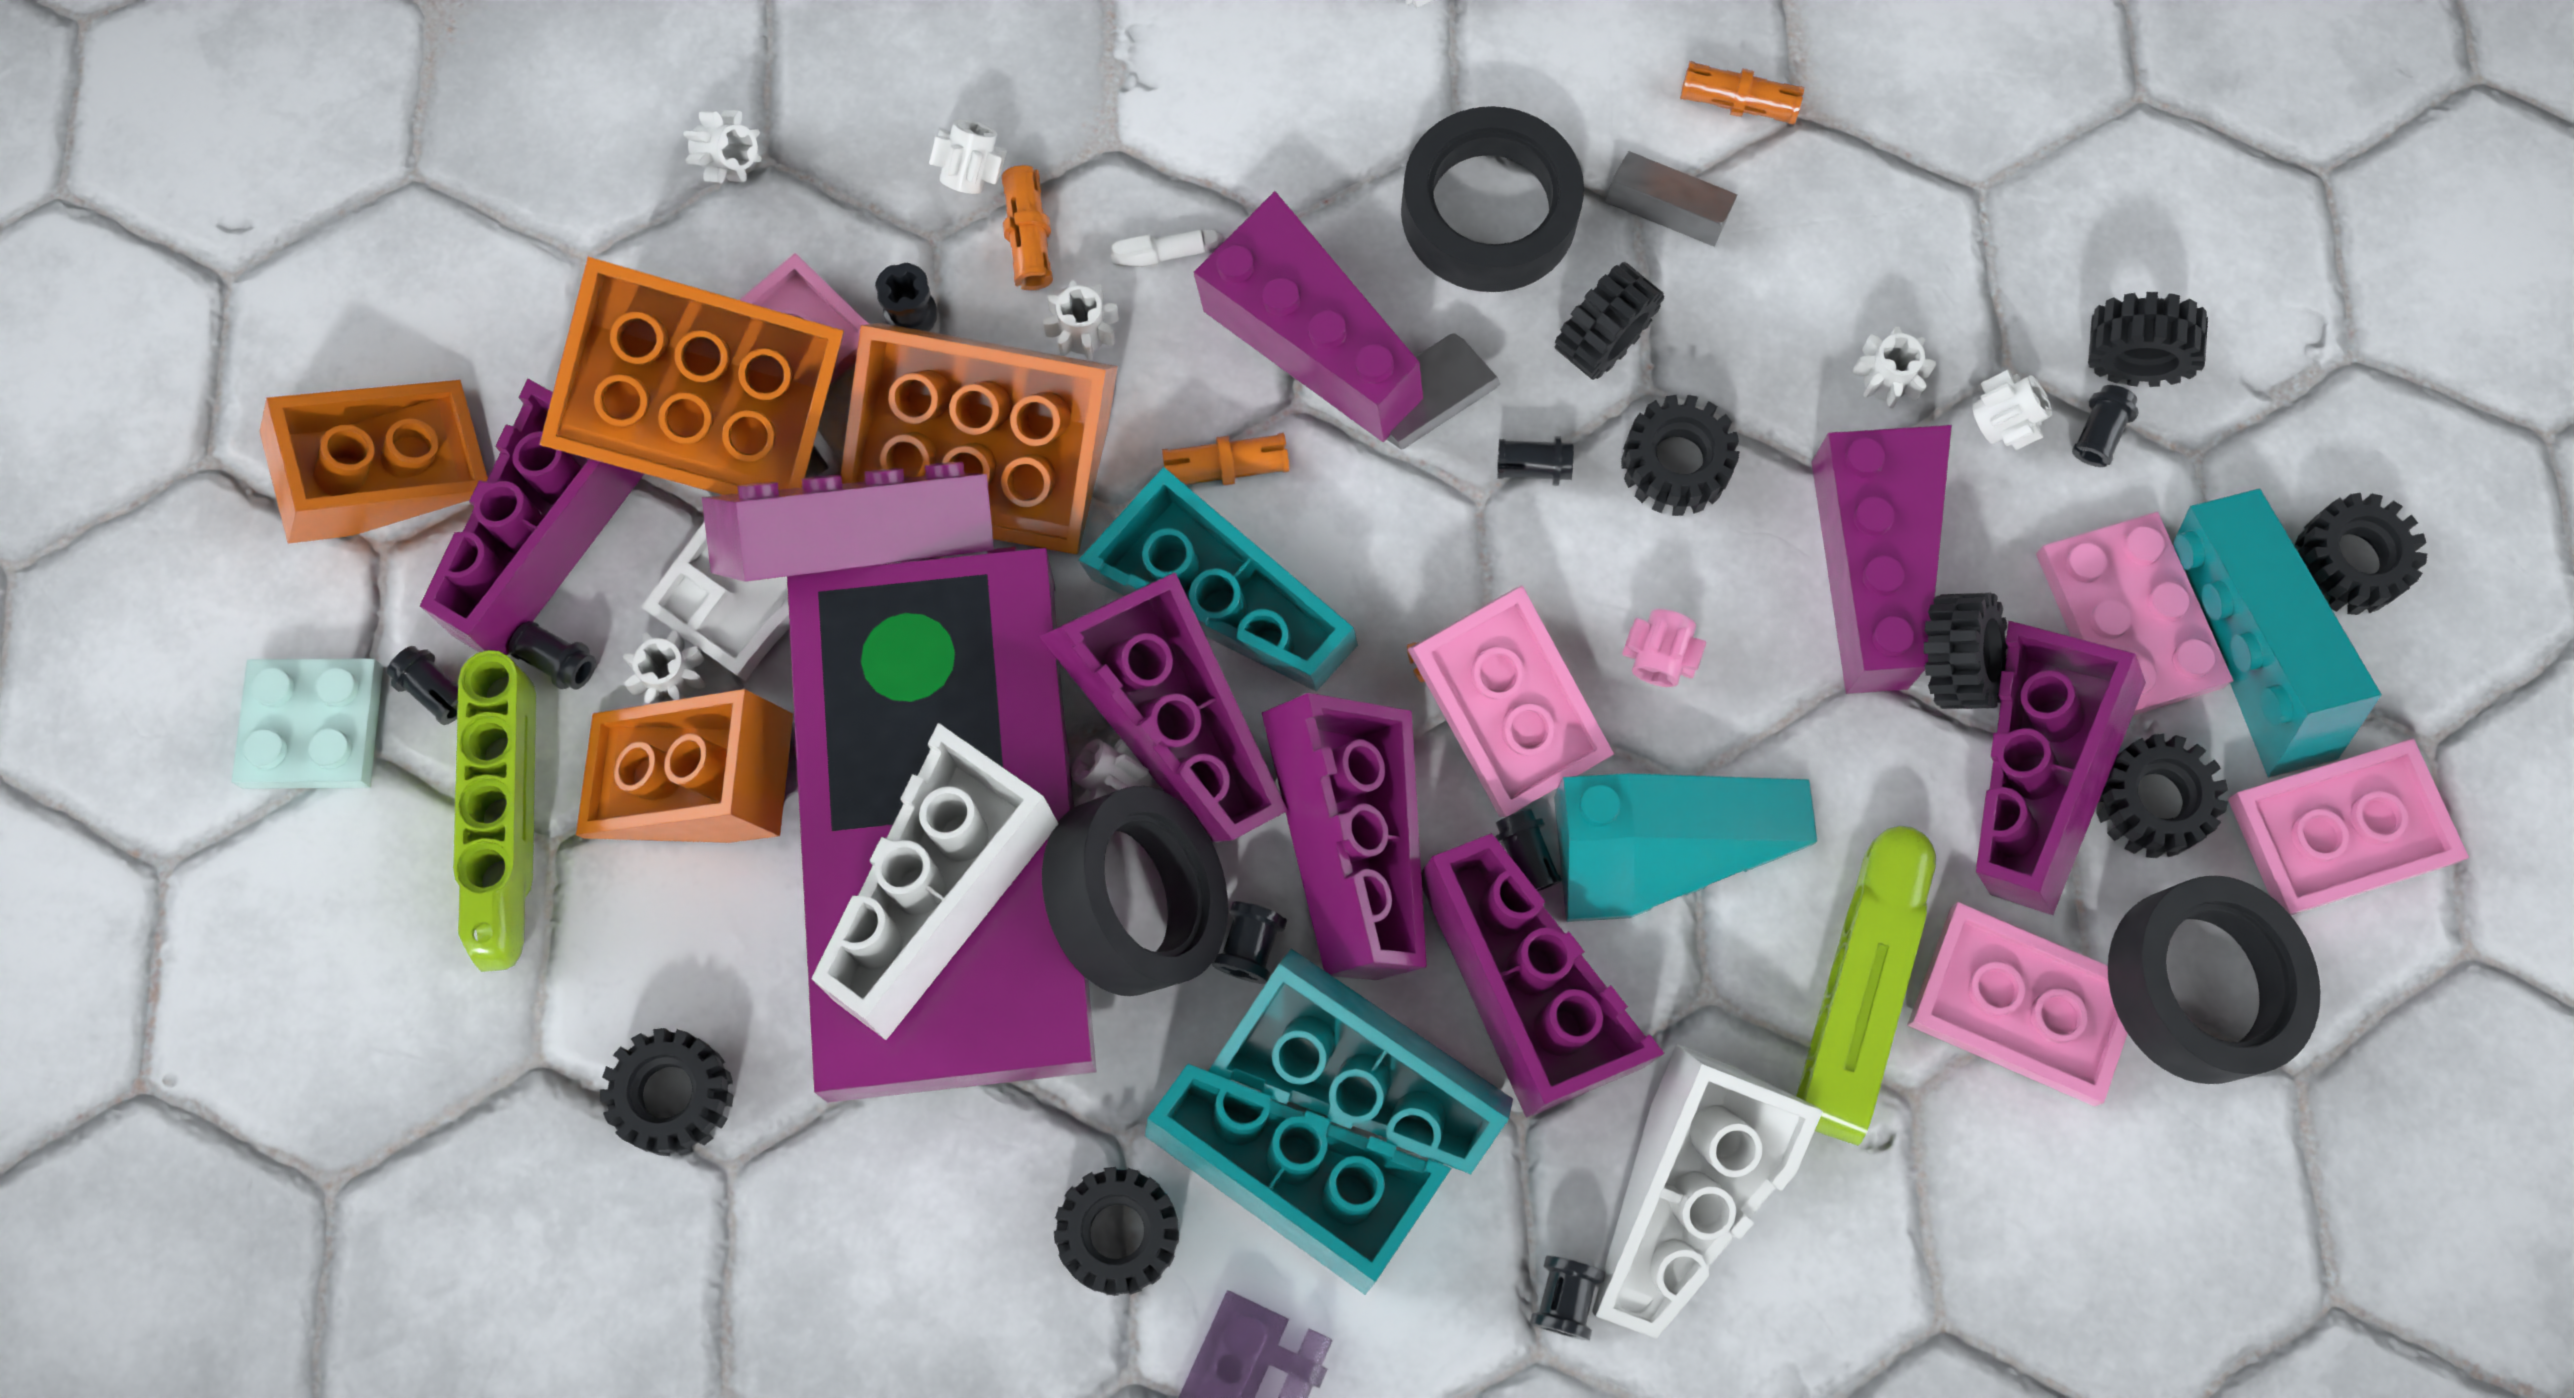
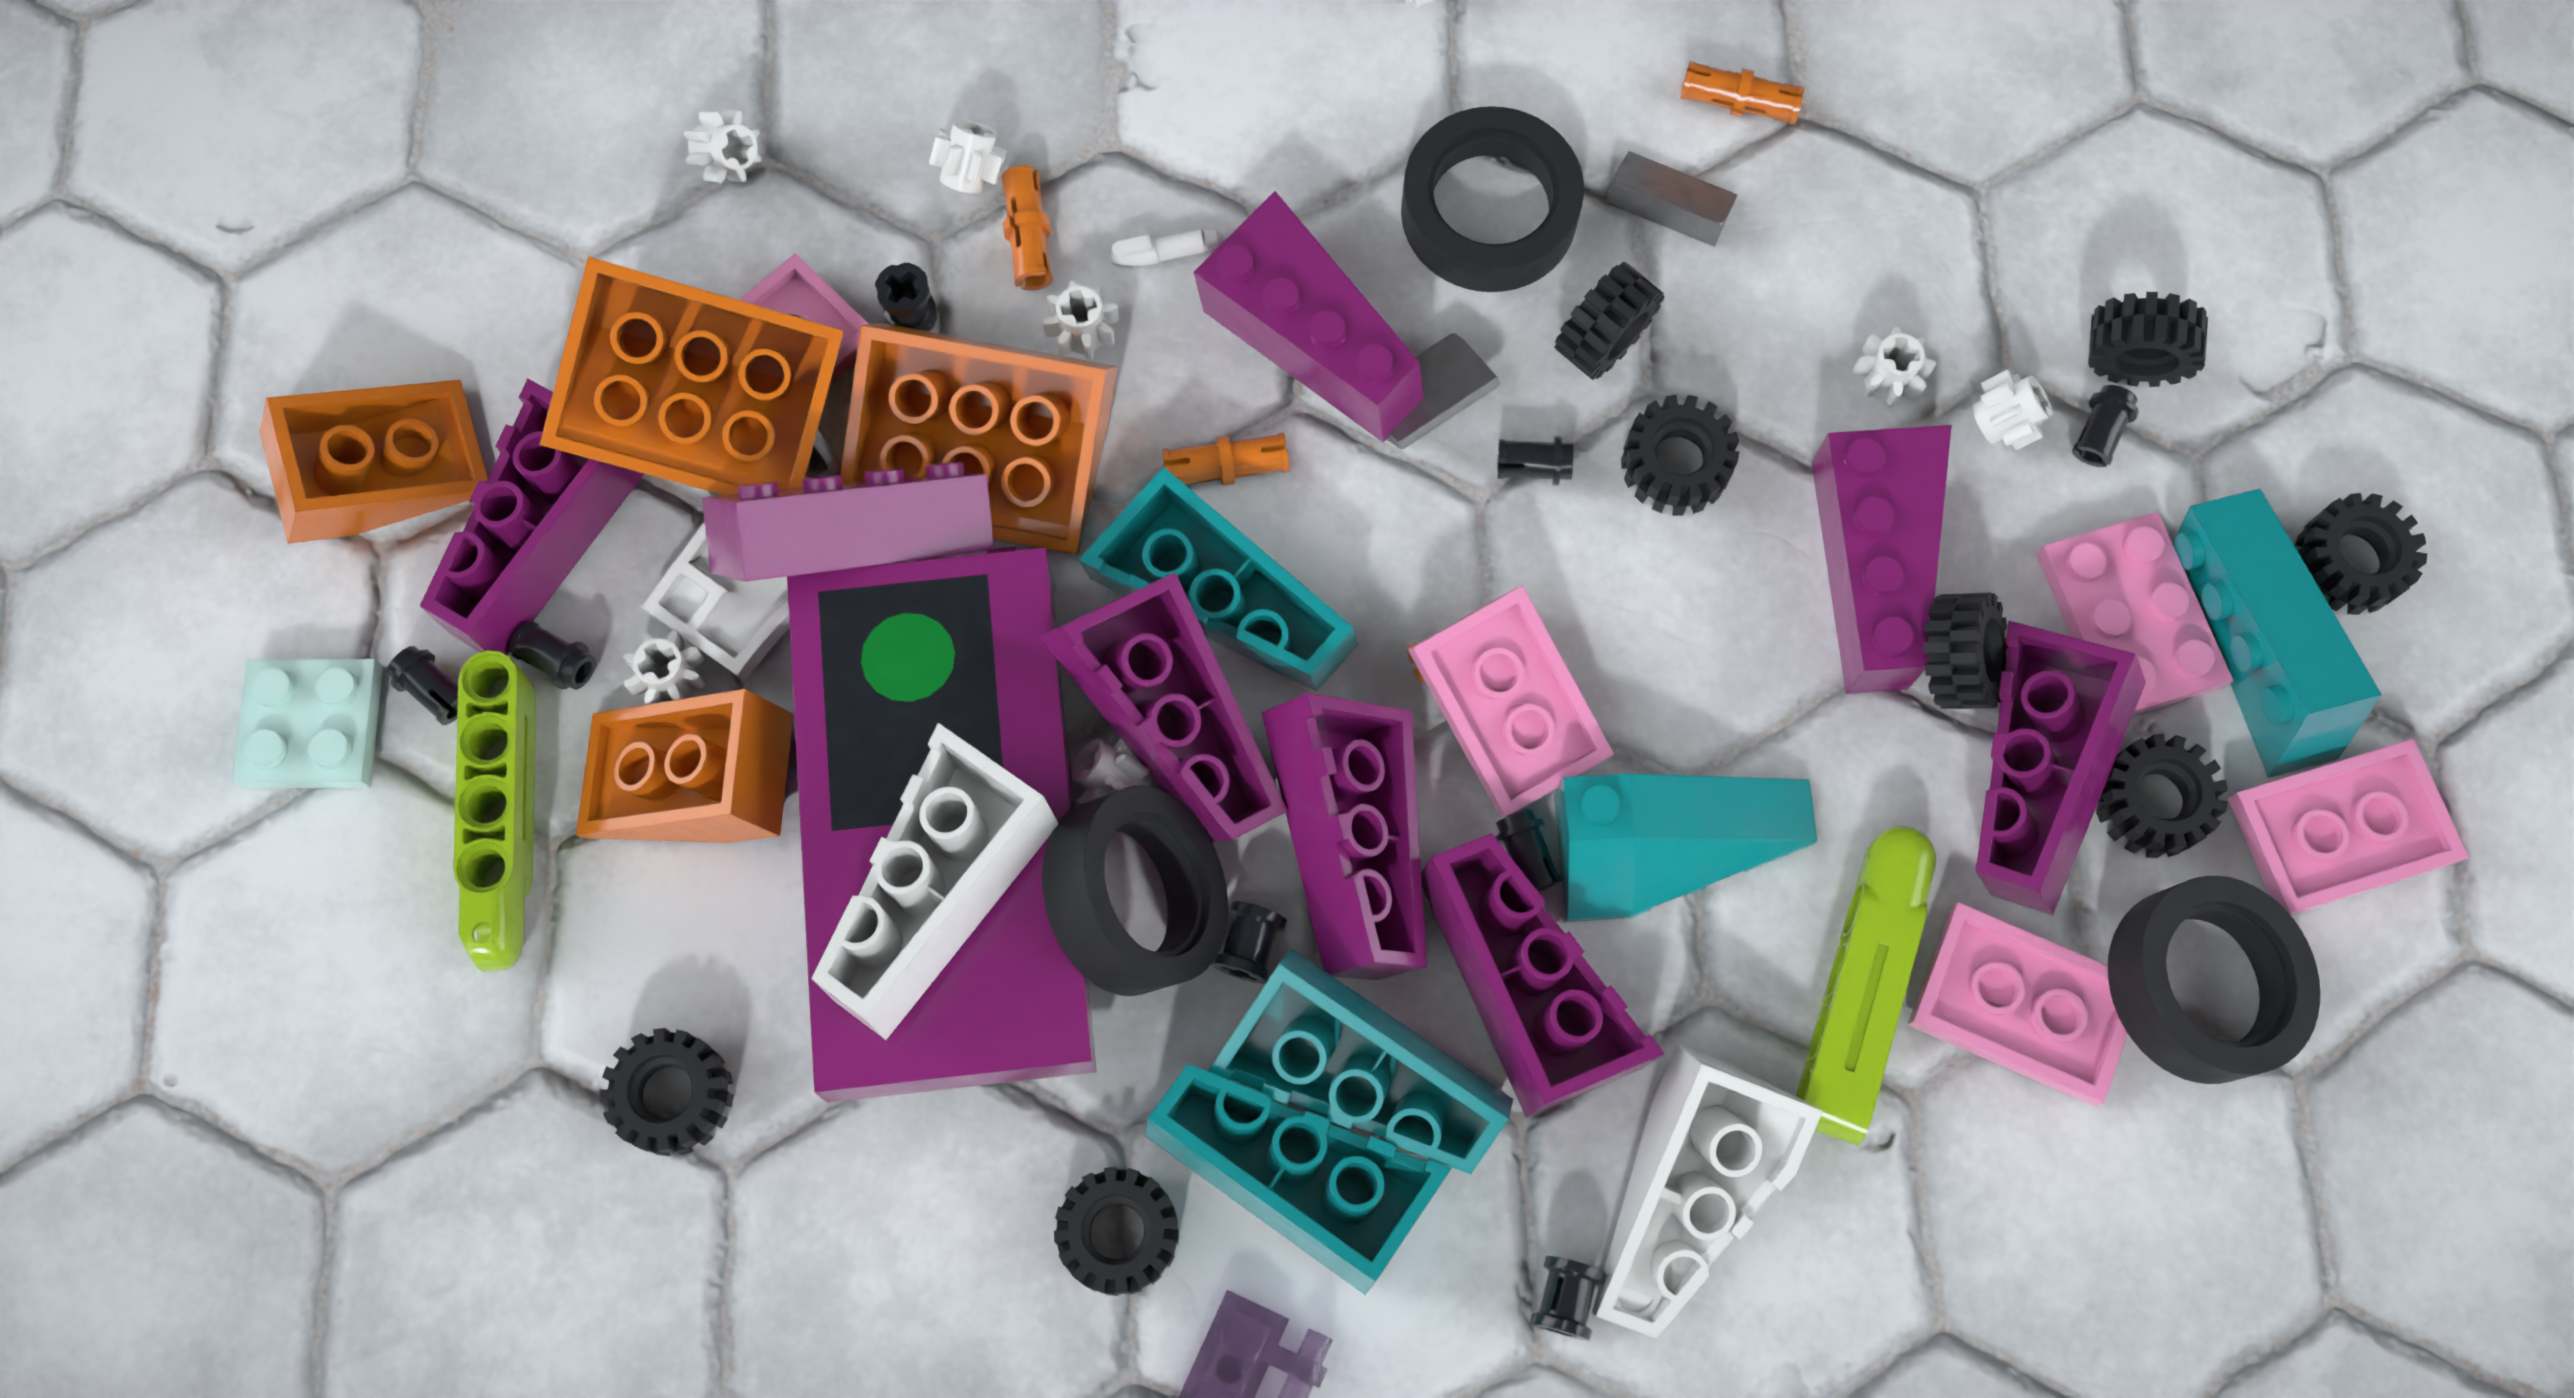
(1664, 648): bright pink gear -> none

